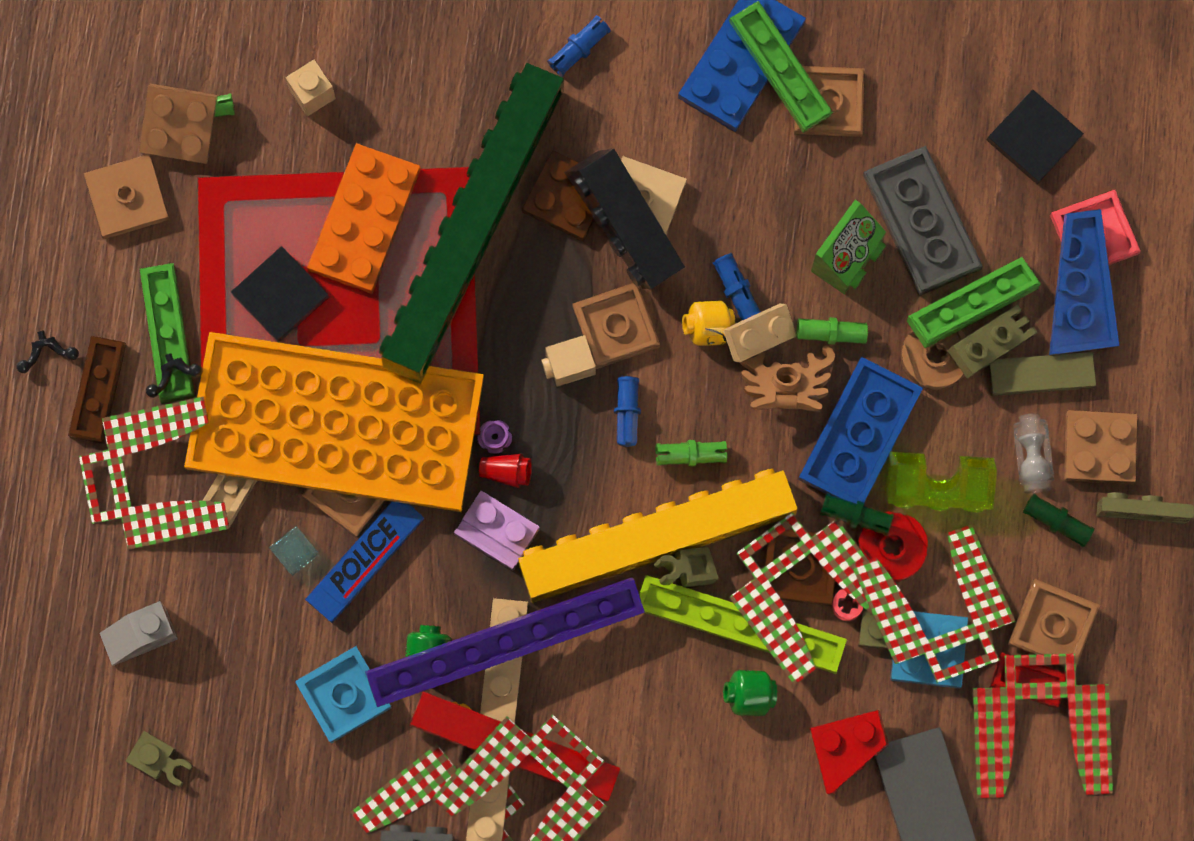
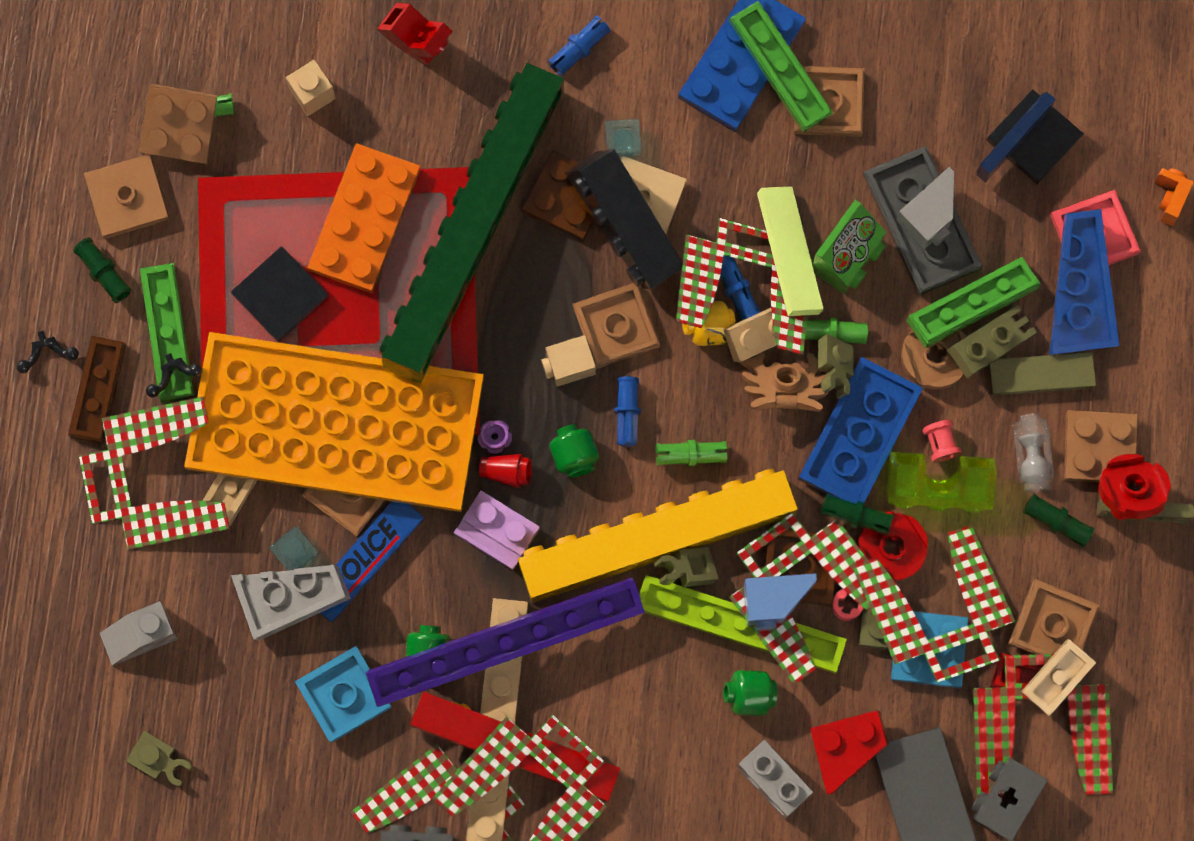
(102, 270): none -> dark green pin
(288, 597): none -> light grey wing
(414, 33): none -> red brick
(574, 451): none -> green head
(623, 137): none -> clear light blue plate
(701, 277): none -> piece
(774, 598): none -> medium blue slope
(774, 779): none -> light grey brick
(790, 251): none -> yellowish green tile
(837, 361): none -> olive plate
(930, 212): none -> light grey slope
(942, 441): none -> coral bush
(1015, 136): none -> dark blue tile
(1026, 788): none -> dark grey brick
(1058, 677): none -> tan plate
(1129, 503): none -> red plate
(1173, 201): none -> orange bracket

